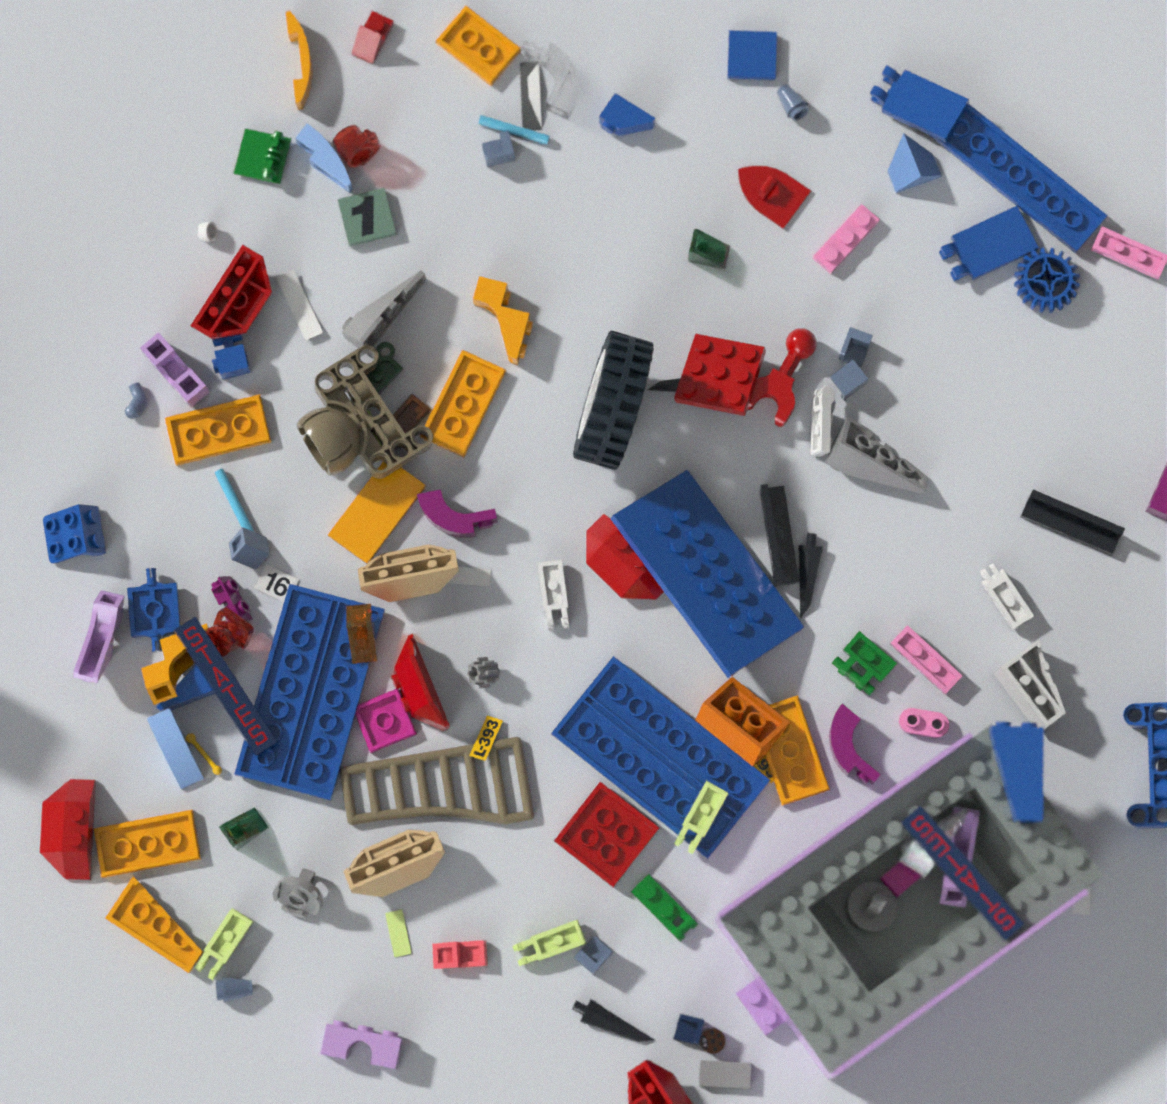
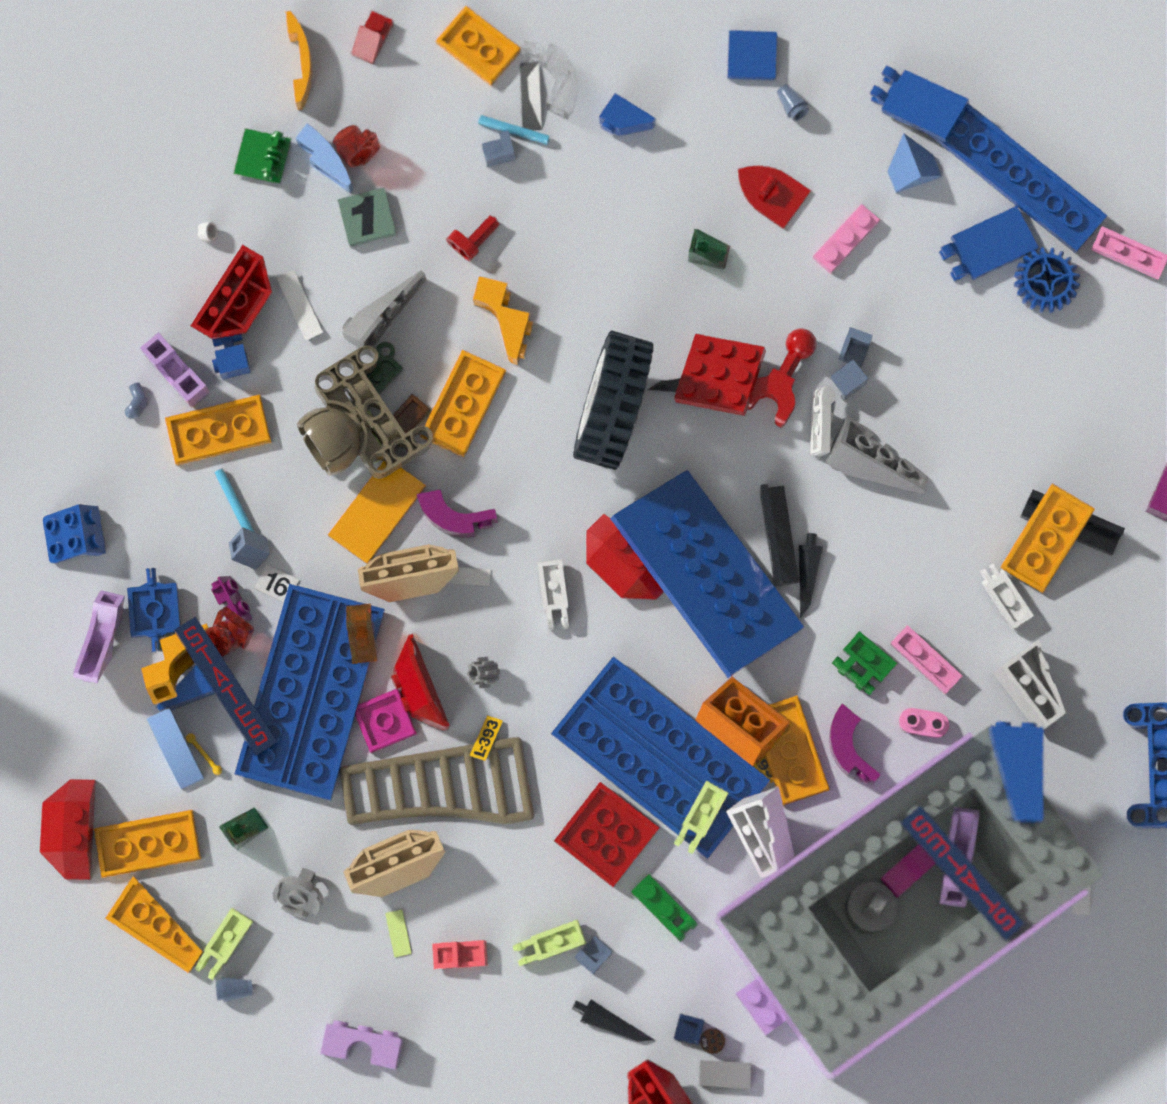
(469, 246): none -> red piece
(763, 830): none -> wedge
(916, 857): clear slope -> none
(1047, 537): none -> light orange tile

